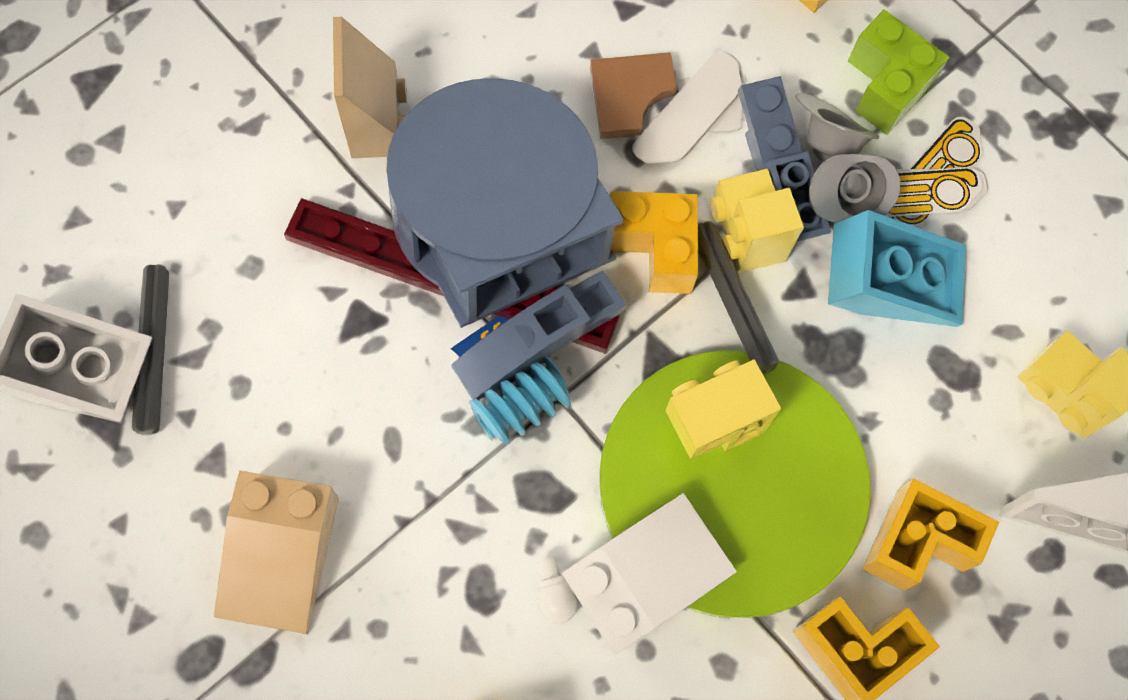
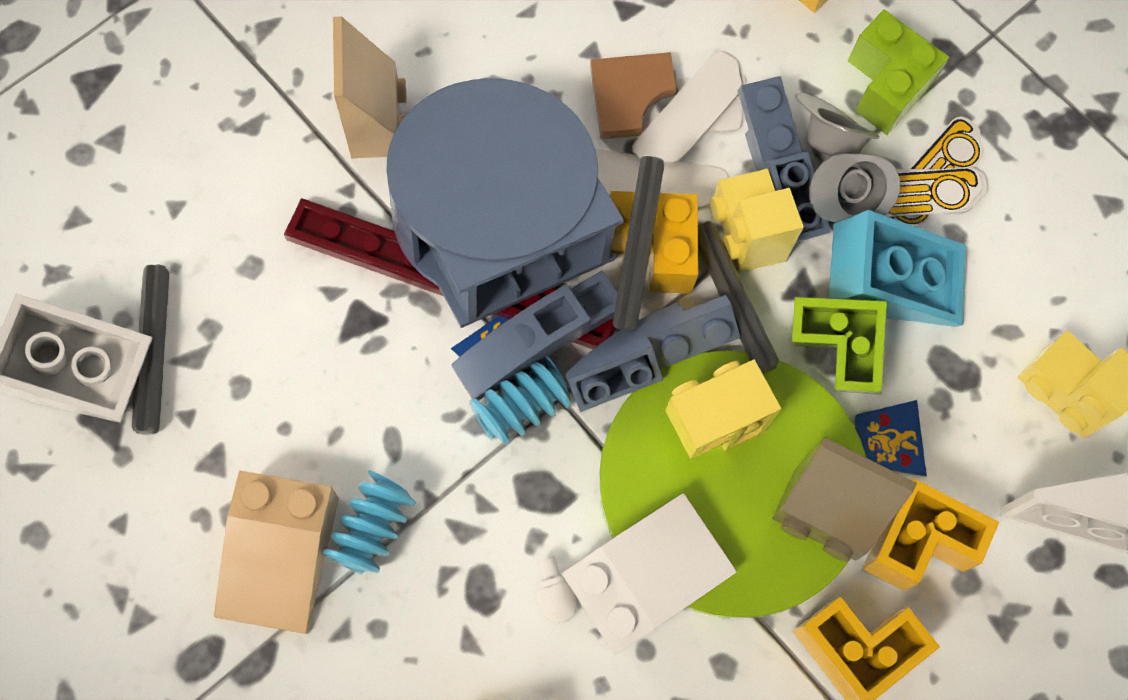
(370, 524): none -> medium azure piece
(620, 172): none -> white sticker
(638, 243): none -> dark grey axle
(661, 339): none -> sand blue slope
(841, 500): none -> dark tan slope
(854, 329): none -> lime brick
(893, 437): none -> blue sticker

